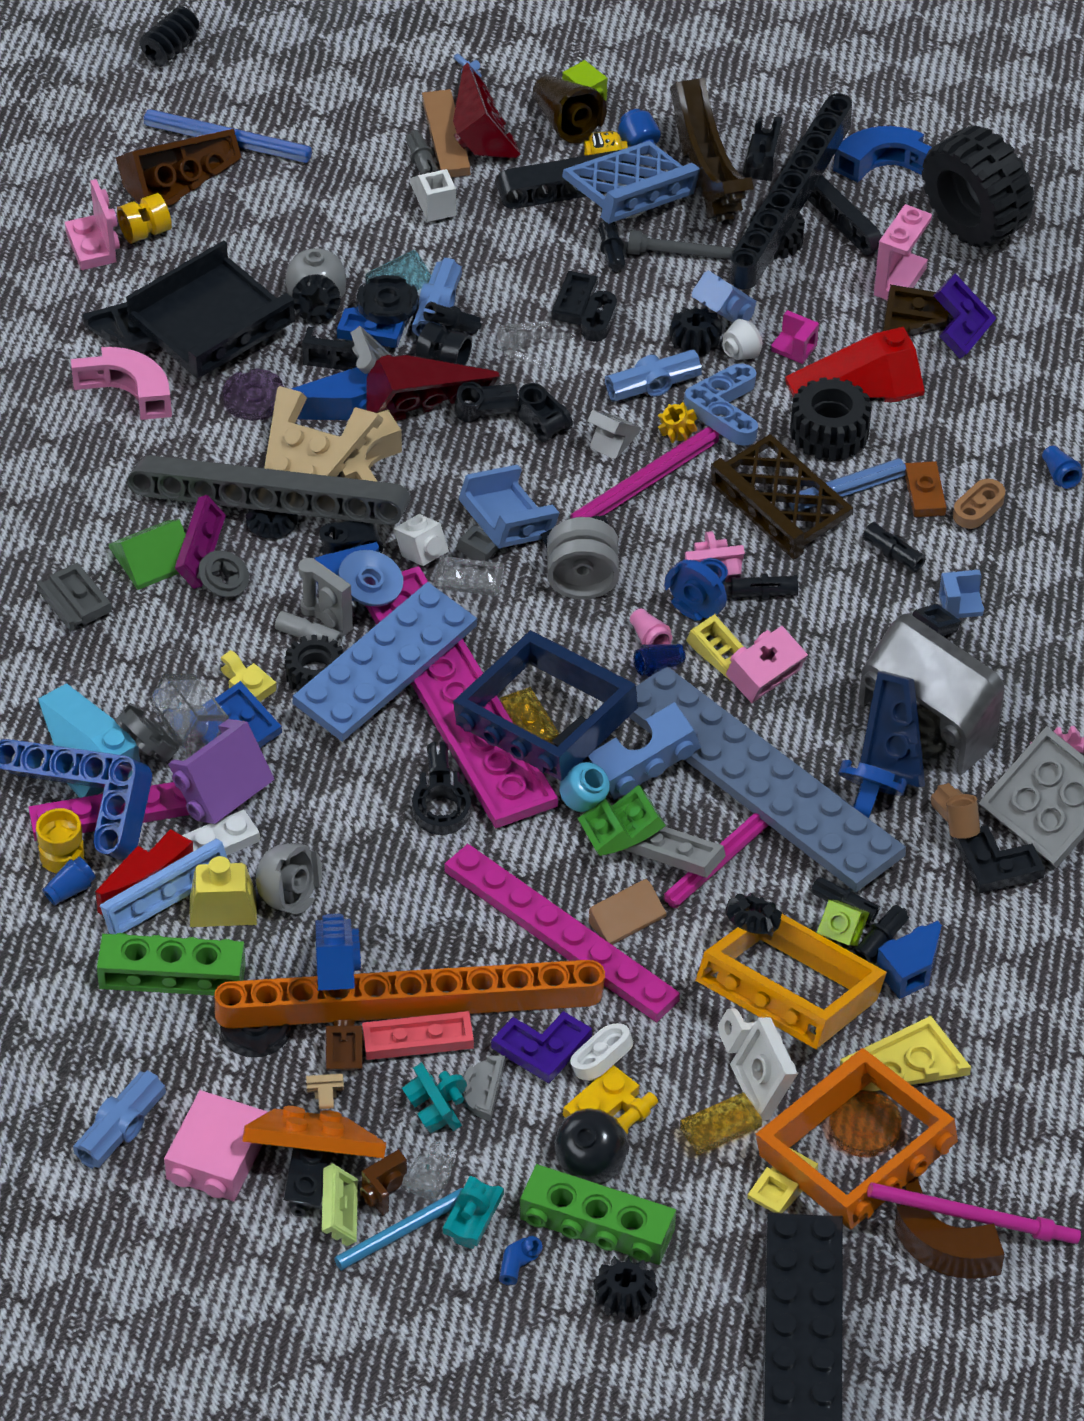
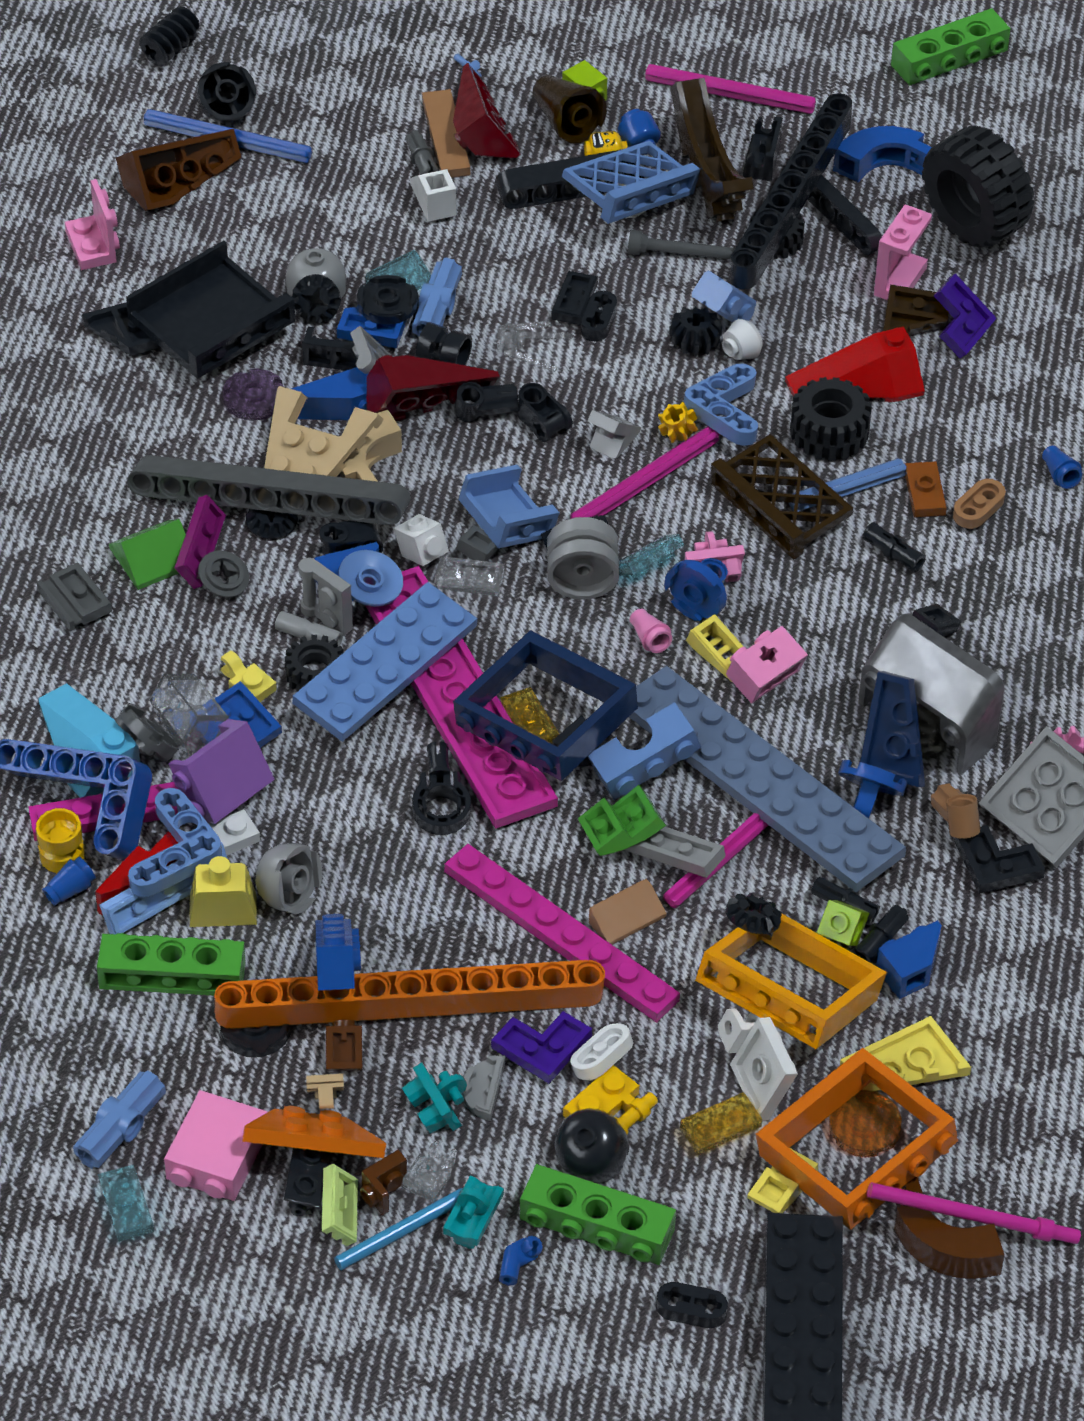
(126, 1203): none -> clear light blue plate
(127, 371): bright pink arch -> none
(140, 219): yellow wheel -> none
(188, 844): none -> medium blue beam
(226, 92): none -> black cylinder
(417, 1035): coral plate -> none
(452, 318): black axle -> none
(584, 787): medium azure head -> none
(611, 245): black axle -> none
(625, 1288): black gear -> none
(653, 375): medium blue piece -> none
(655, 657): clear blue cone -> none
(658, 550): none -> clear light blue plate
(692, 1305): none -> black beam
(735, 89): none -> dark pink axle
(749, 586): black pin -> none
(797, 337): dark pink panel -> none
(950, 46): none -> bright green brick
(961, 594): medium blue panel -> none

